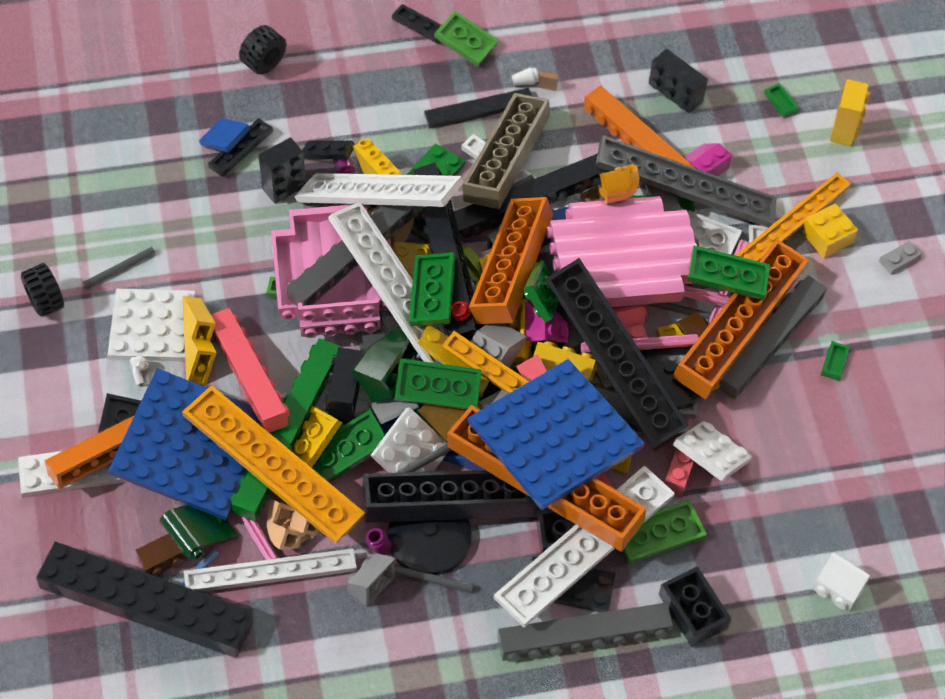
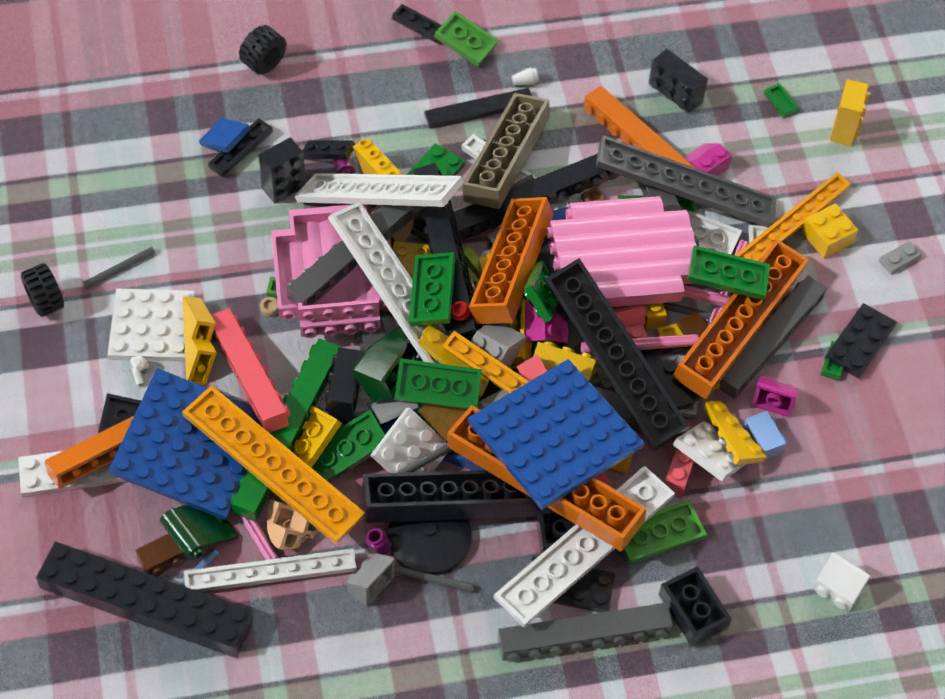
(269, 306): none -> tan tile
(548, 81): medium nougat tile -> none
(619, 184): light orange brick -> none
(655, 316): none -> yellow brick
(737, 439): none -> yellow wing
(765, 434): none -> light blue brick
(775, 396): none -> dark pink slope
(861, 340): none -> black plate

